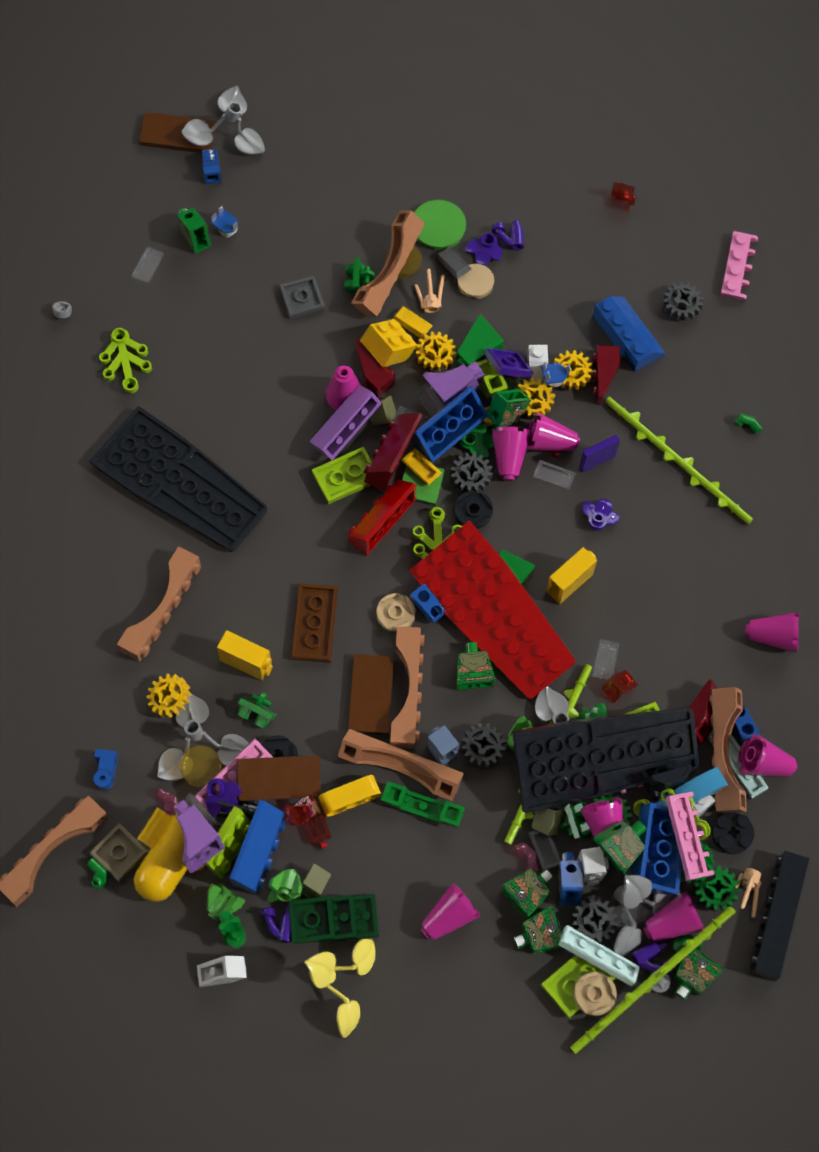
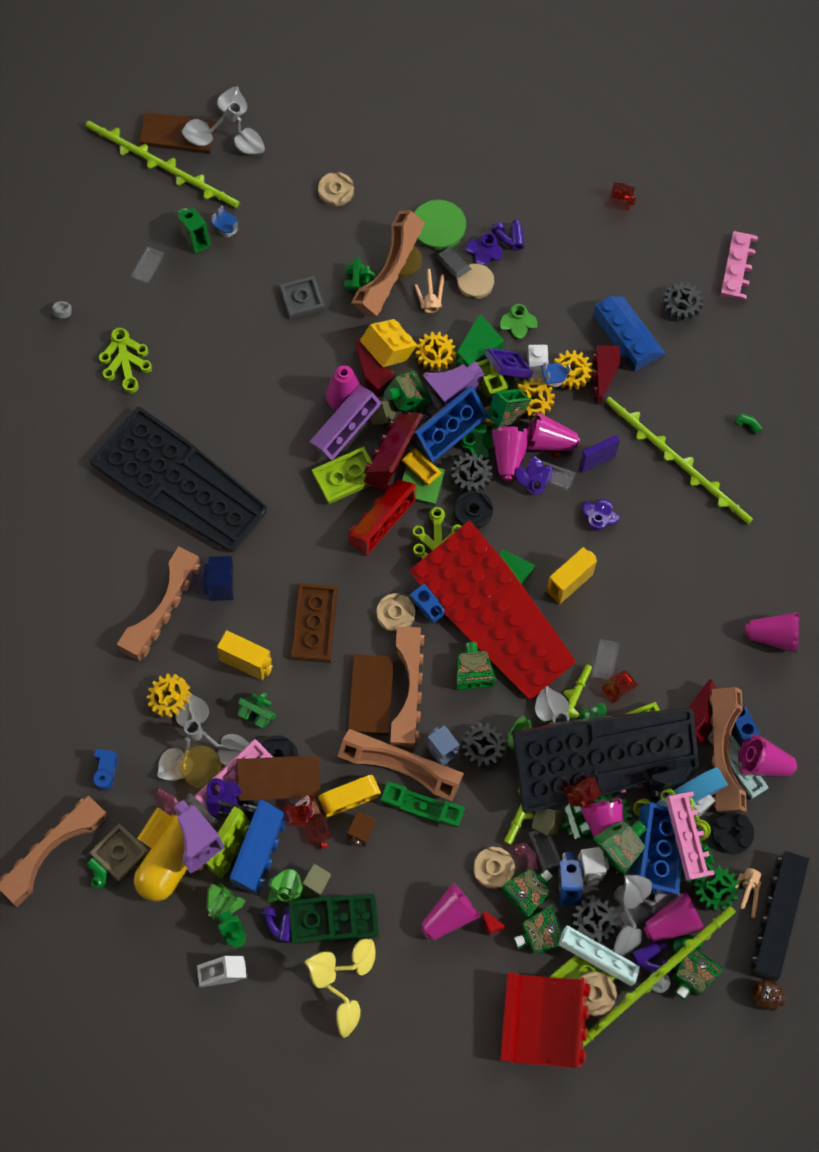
(169, 165): none -> lime plant
(211, 166): blue leg -> none
(219, 578): none -> clear blue brick
(335, 189): none -> tan tile
(361, 829): none -> reddish brown brick
(408, 392): none -> green torso
(412, 322): yellow tile -> none
(491, 924): none -> red slope
(493, 867): none -> tan tile
(518, 323): none -> bright green plate
(534, 473): none -> dark purple plate
(545, 1021): none -> red panel
(583, 793): none -> clear red bracket
(768, 995): none -> reddish brown head

